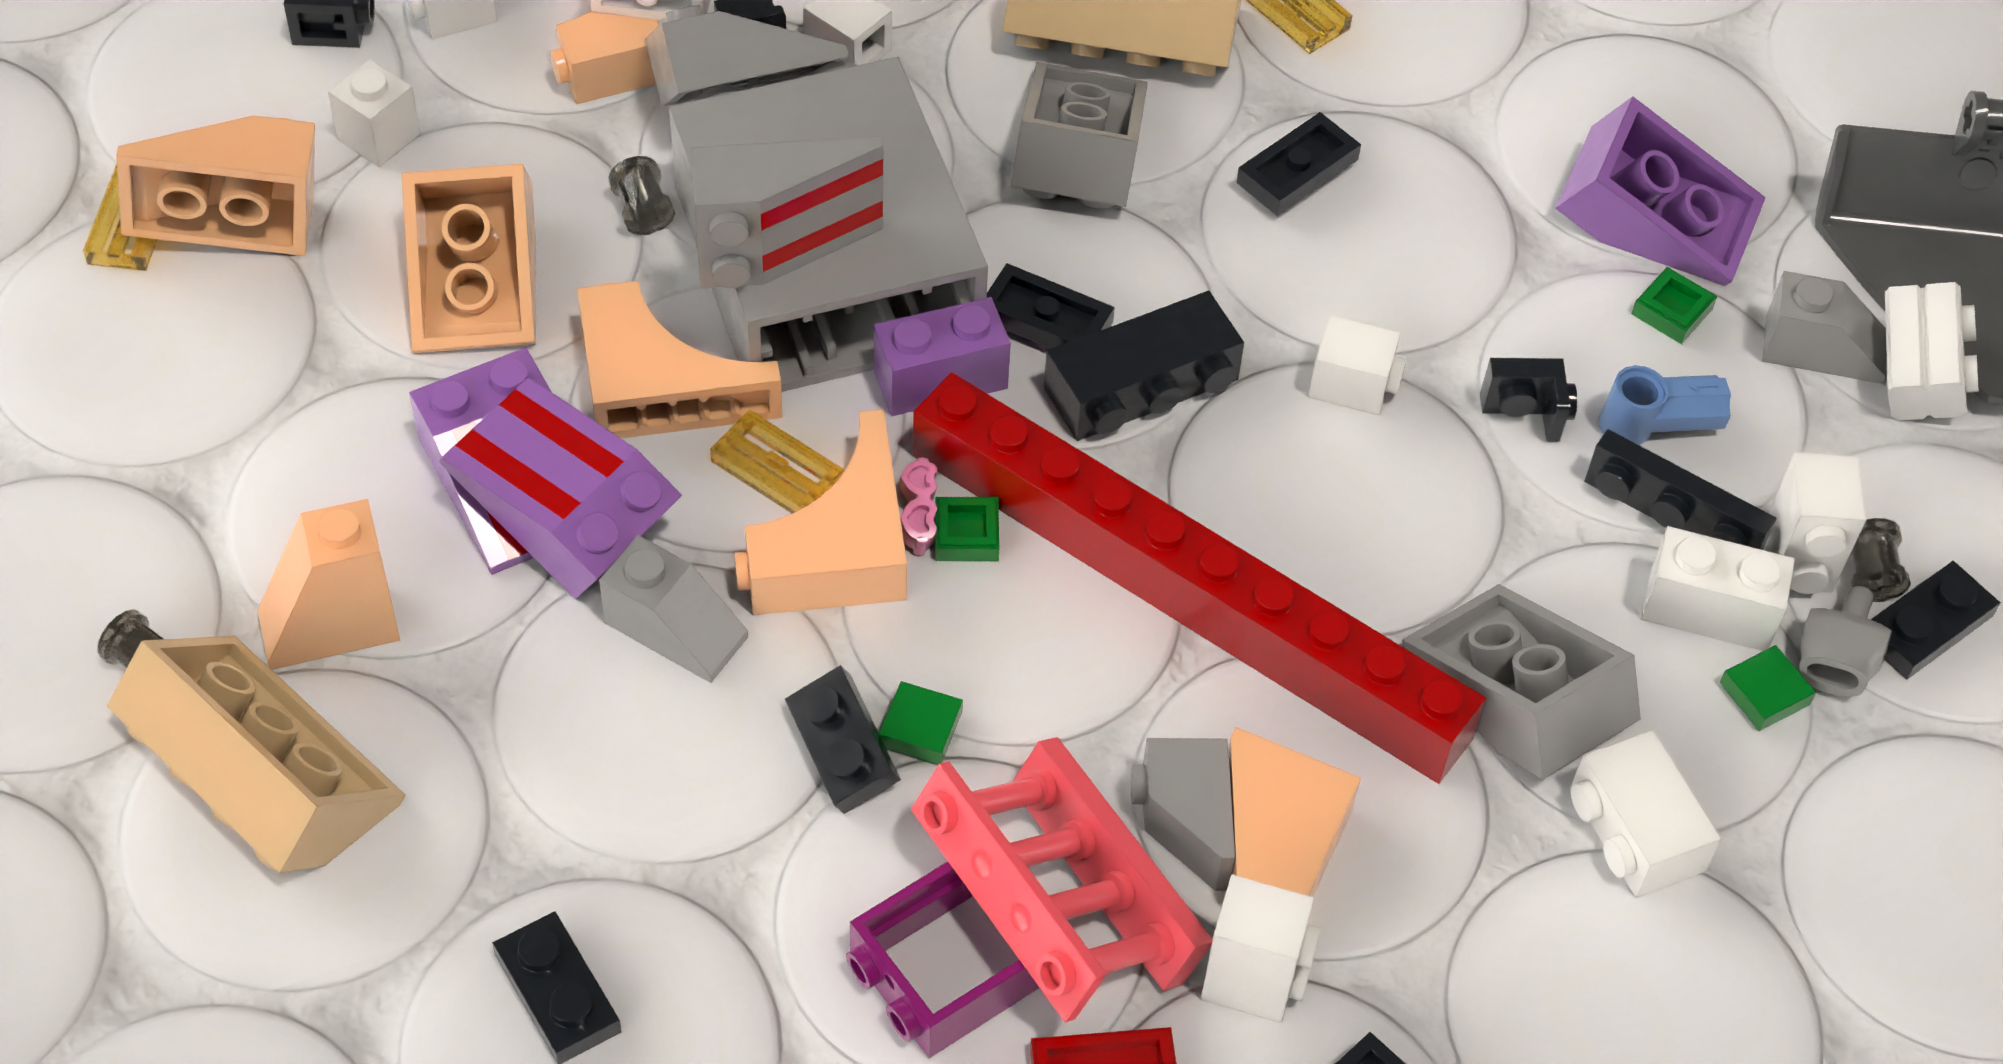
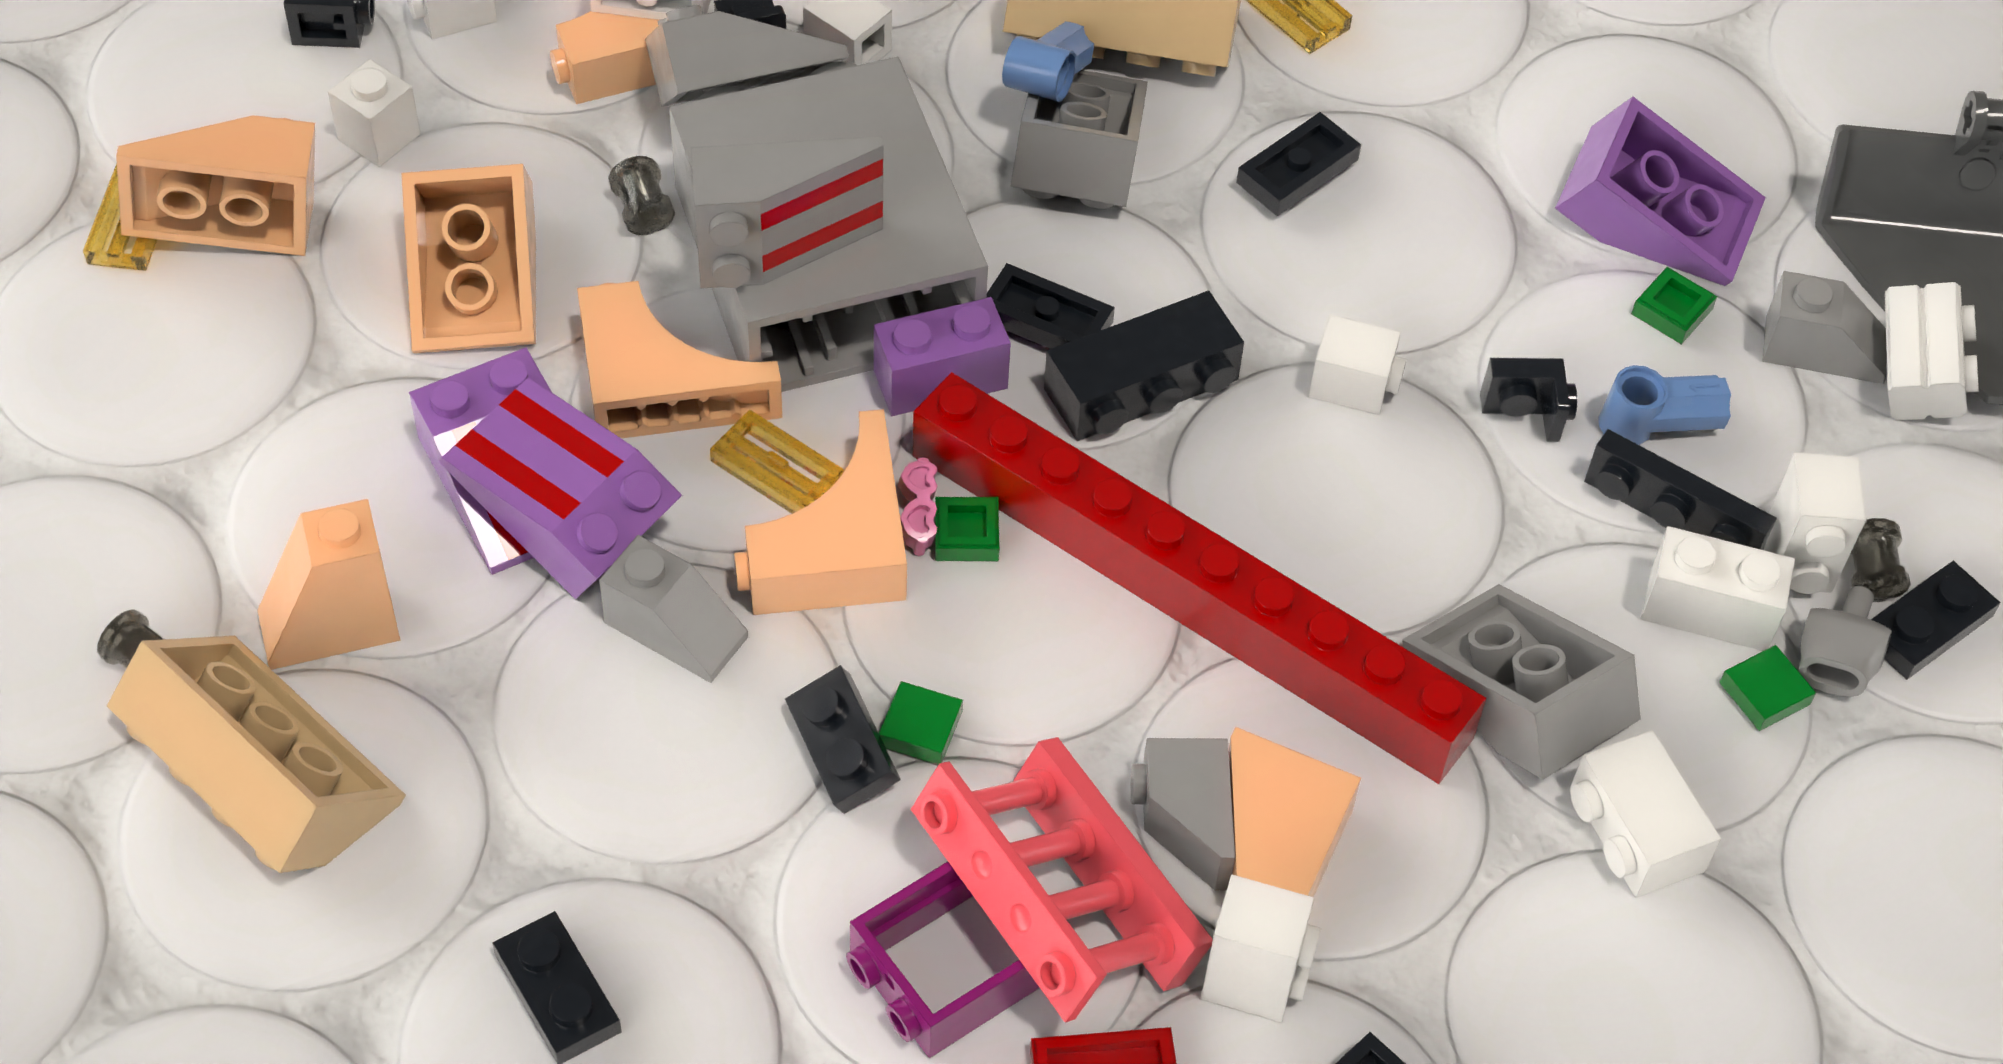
(1047, 64): none -> medium blue piece

